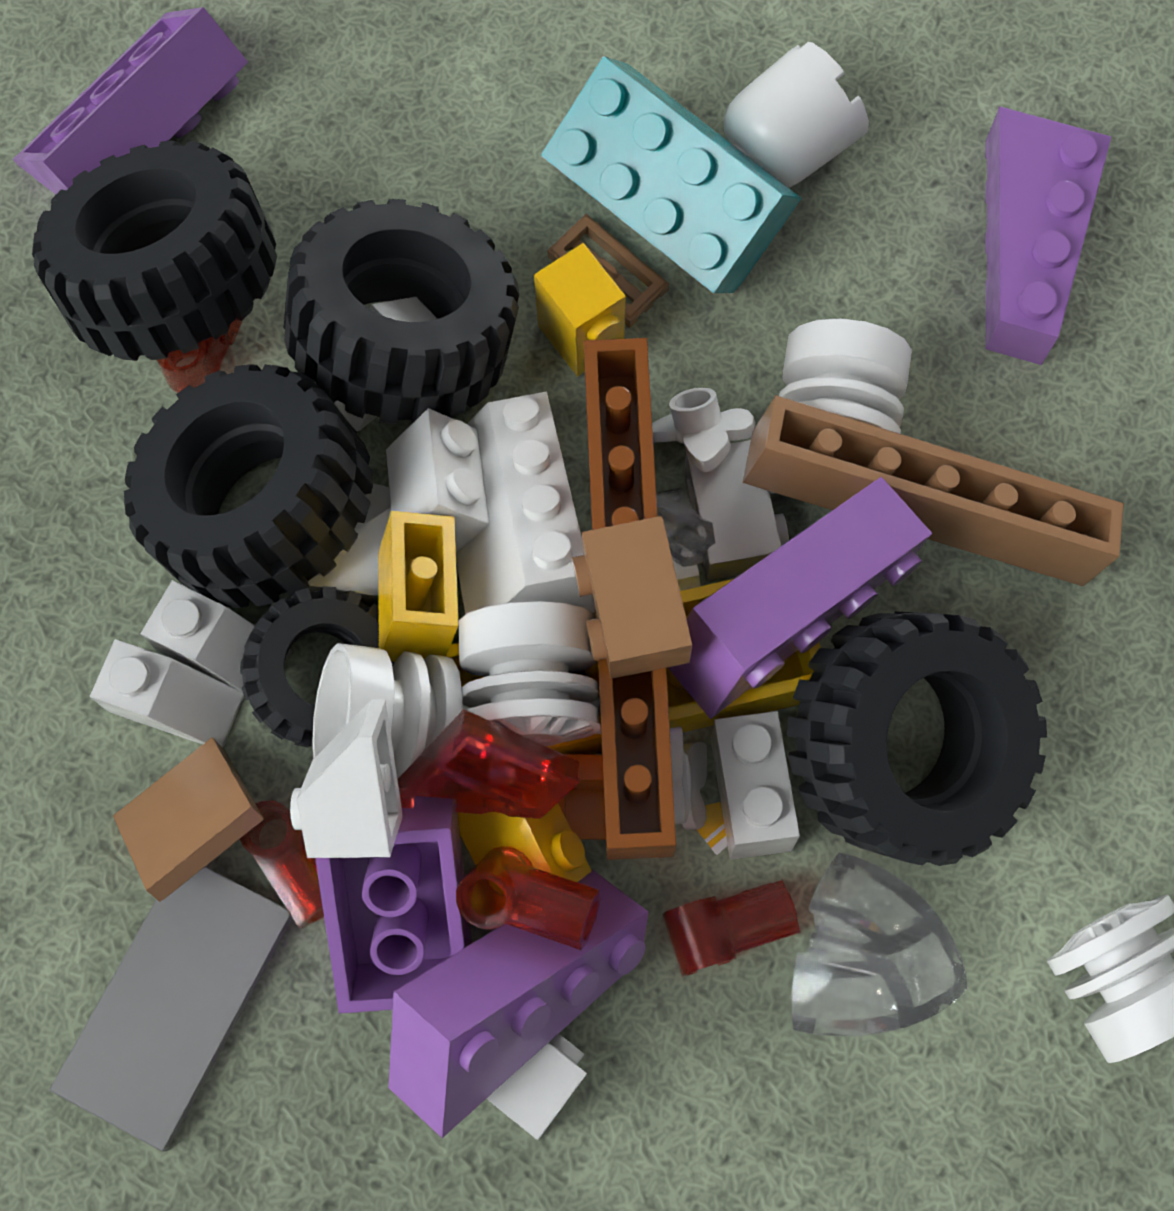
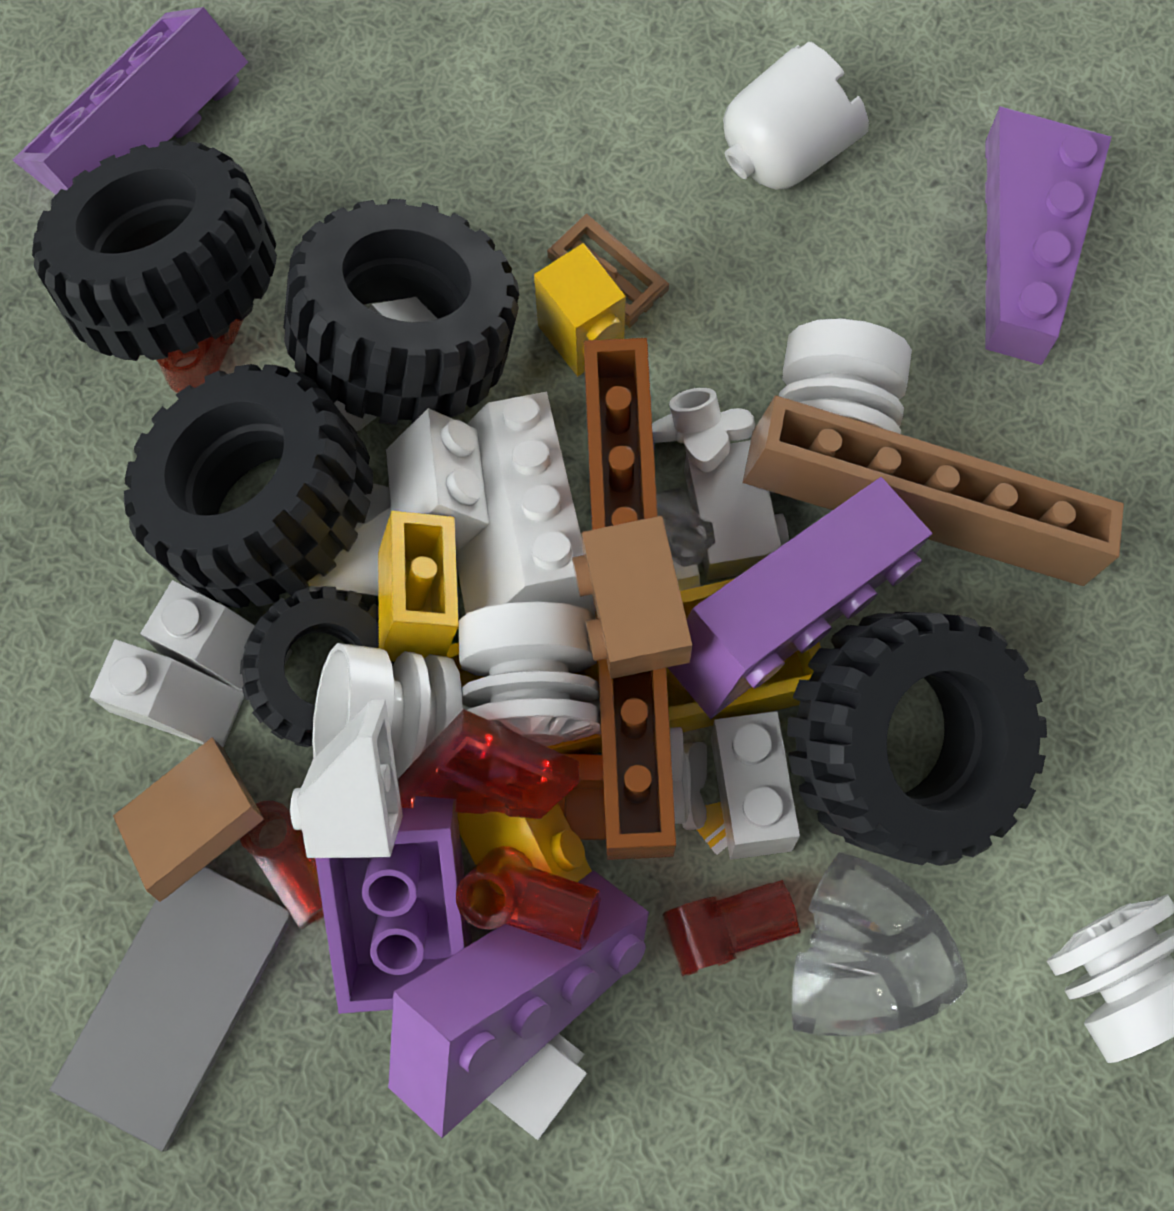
(670, 176): brick -> none

